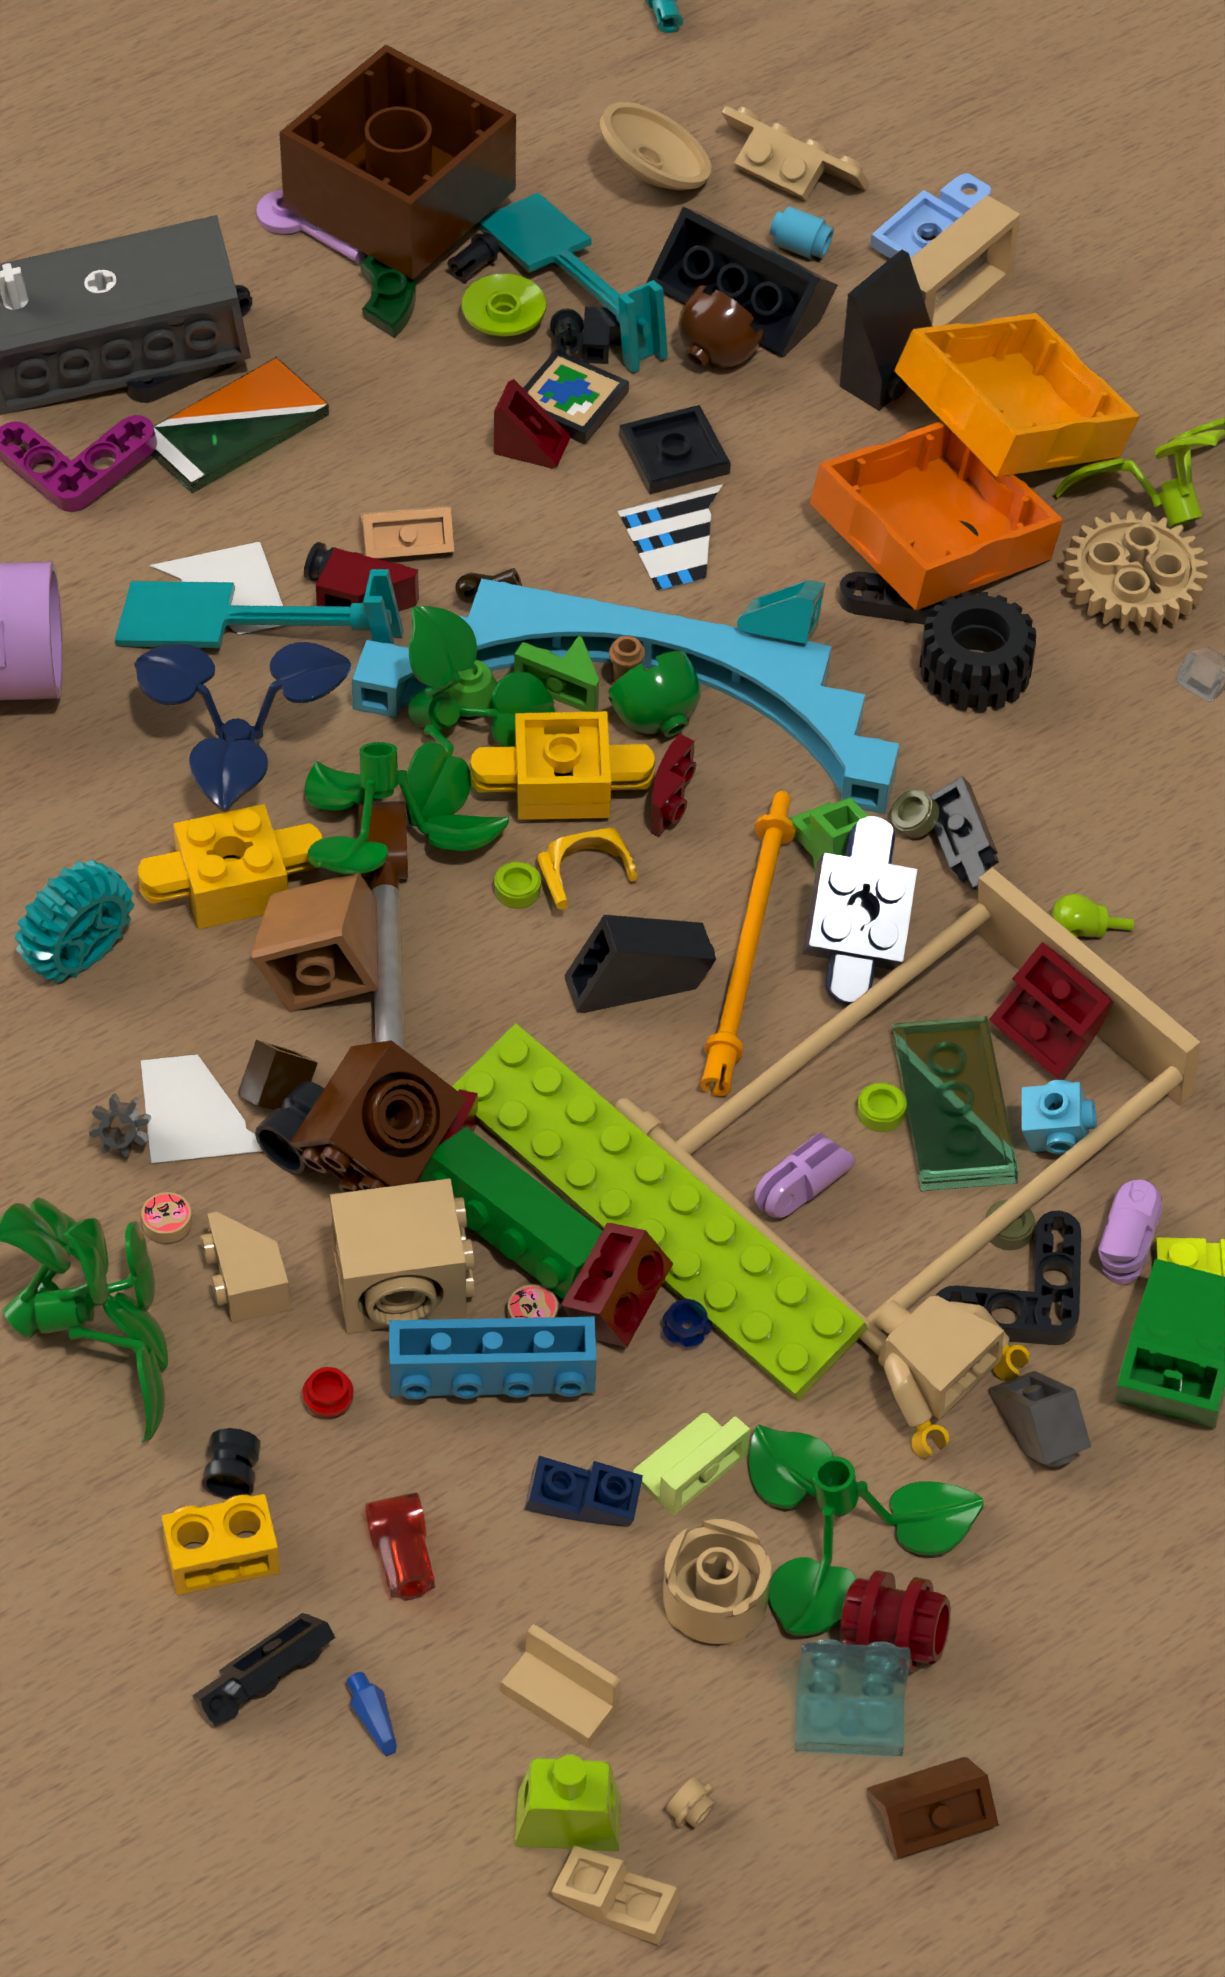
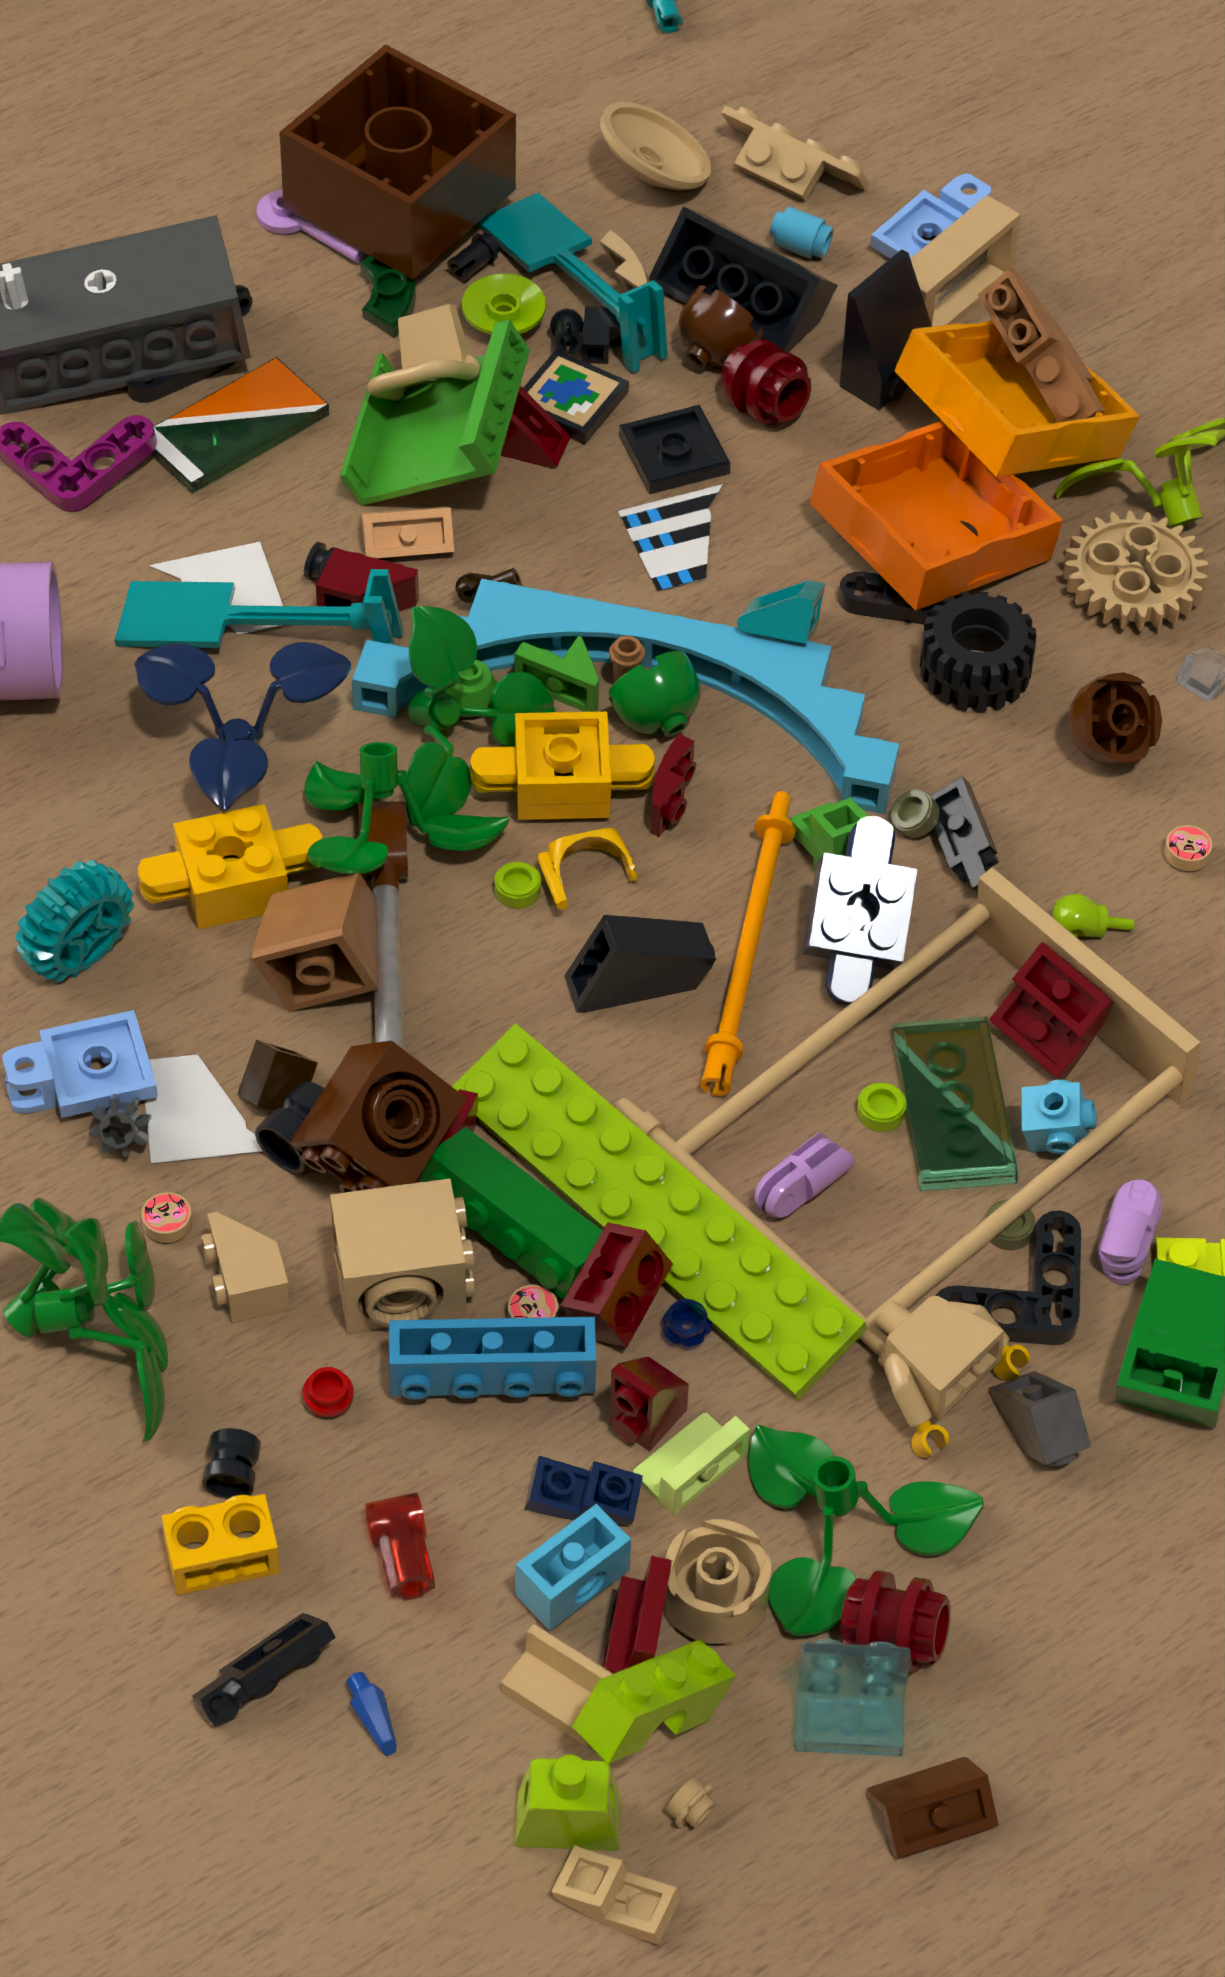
(63, 1065): none -> light blue plate
(430, 349): none -> tan piece
(438, 428): none -> bright green panel
(573, 1567): none -> medium azure brick
(625, 261): none -> tan slope
(637, 1617): none -> dark red slope
(645, 1401): none -> dark red slope
(670, 1688): none -> lime arch
(766, 382): none -> dark red piece
(1041, 347): none -> medium nougat slope
(1115, 719): none -> reddish brown cylinder
(1188, 848): none -> tile

